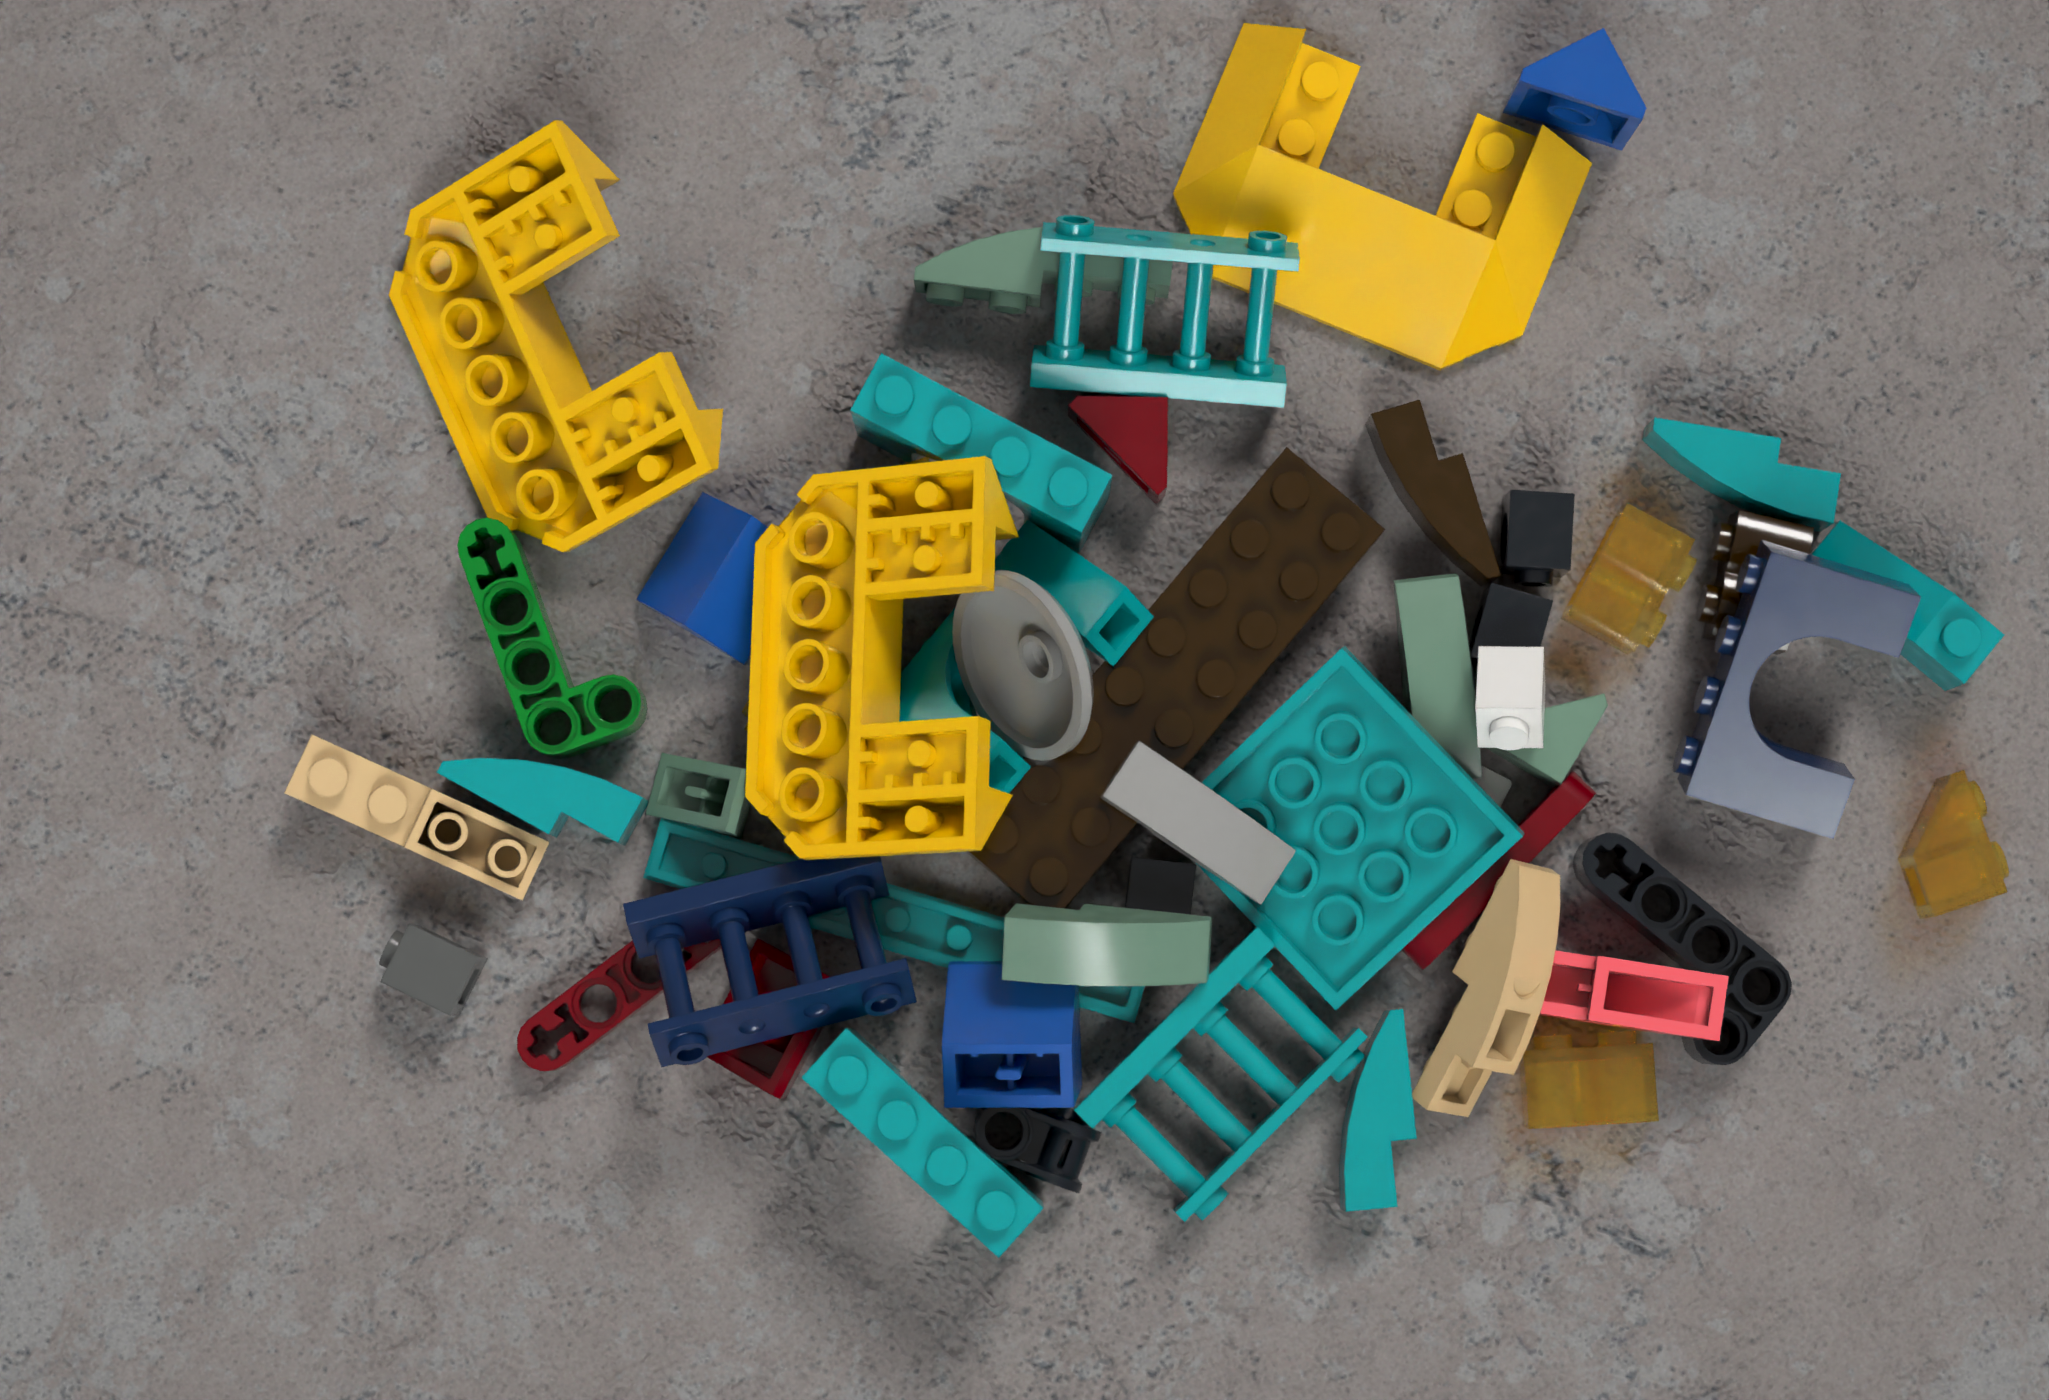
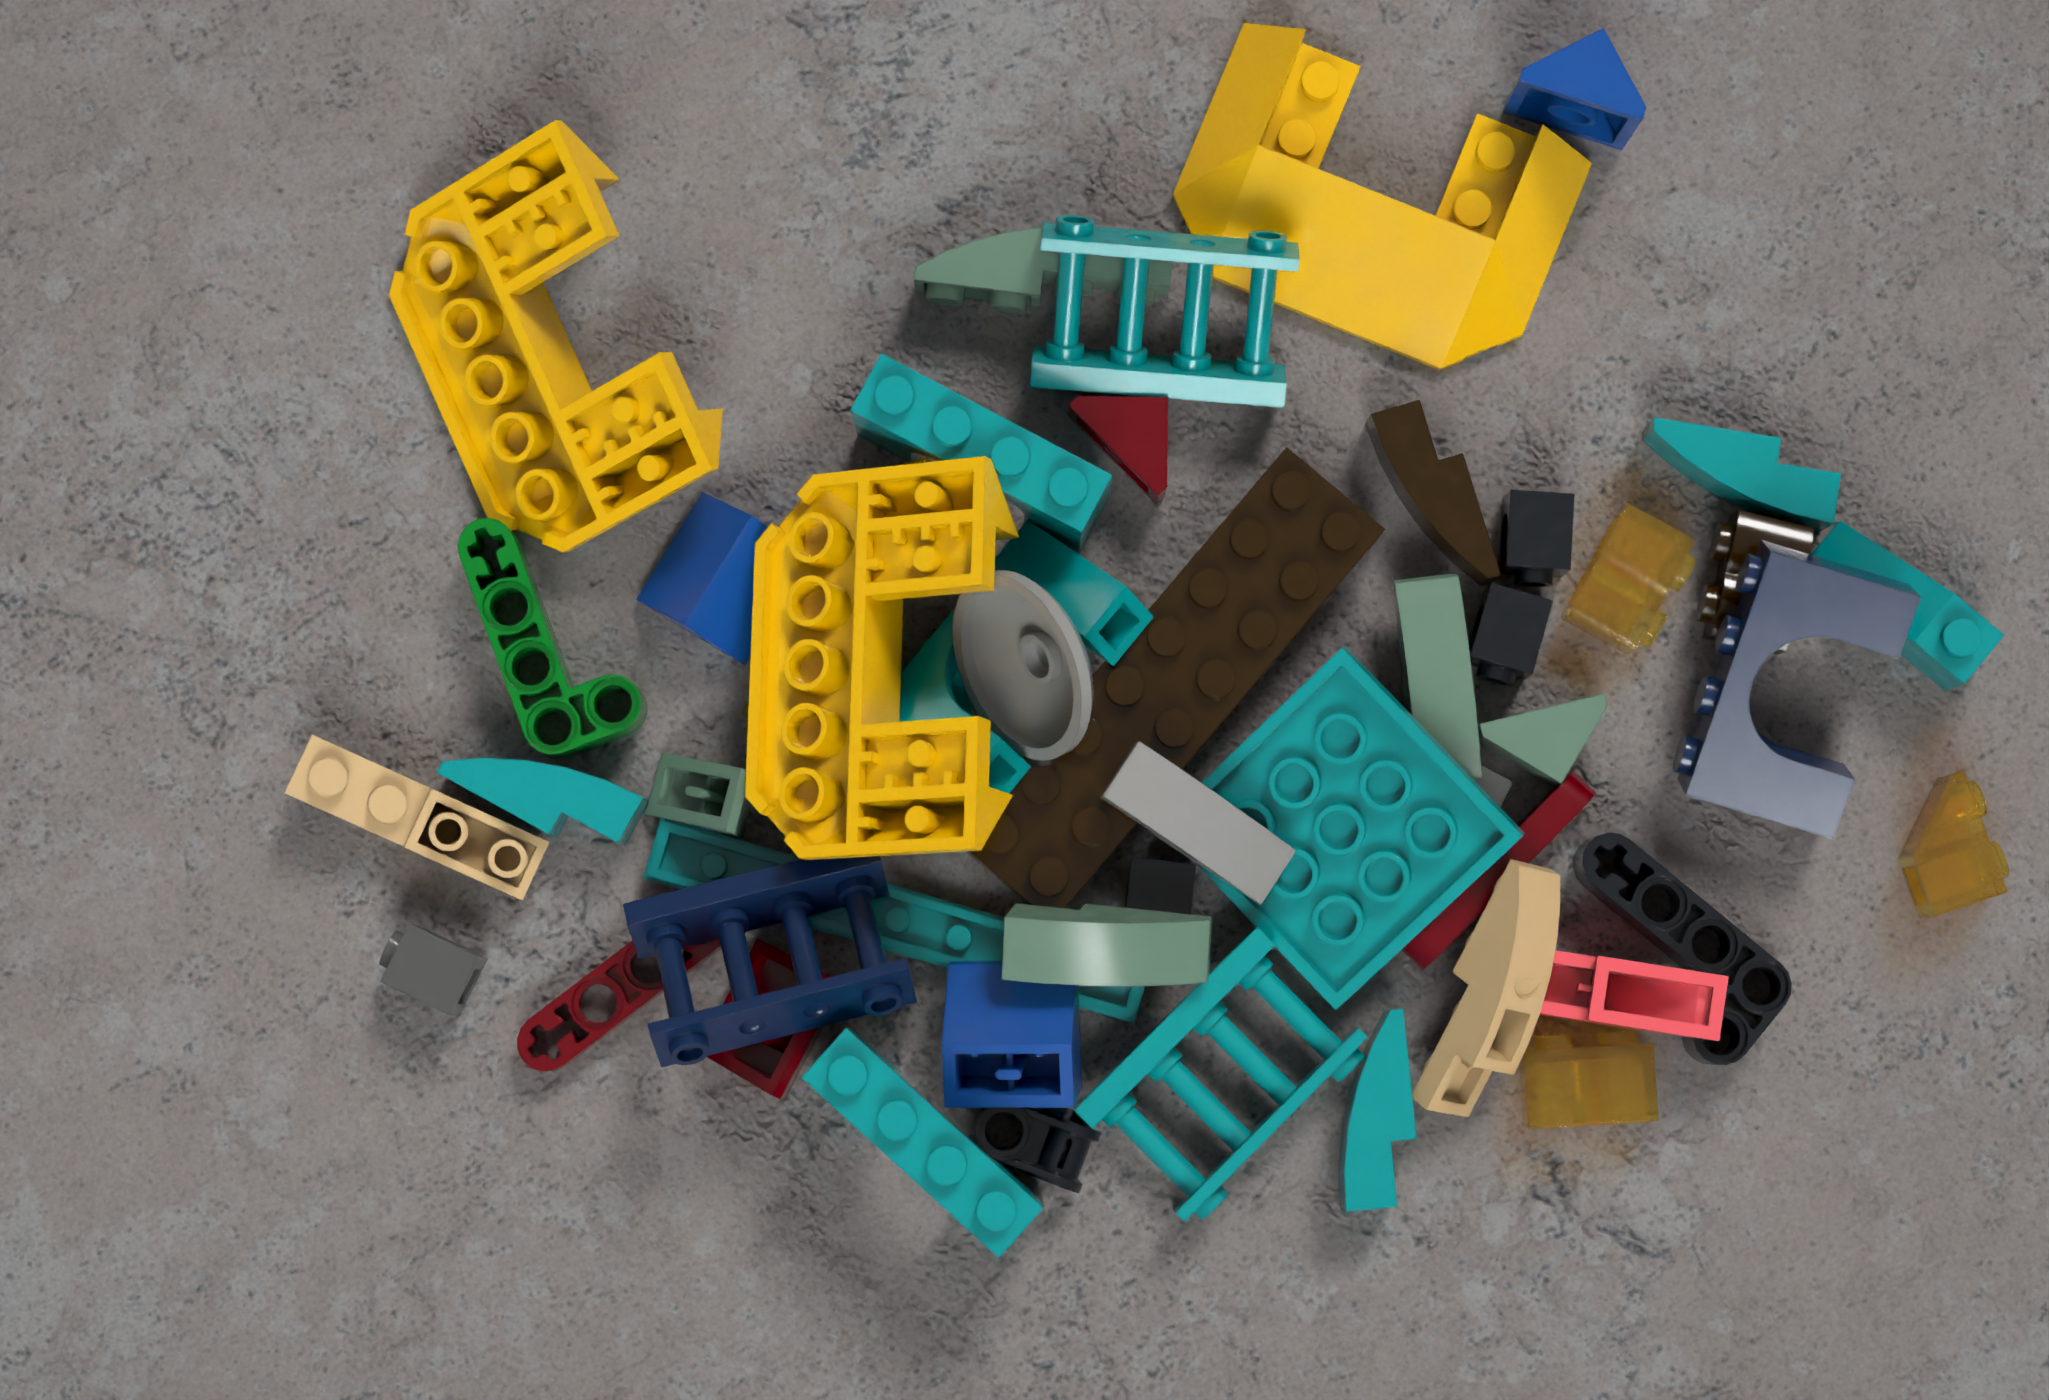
(1510, 697): white brick -> none

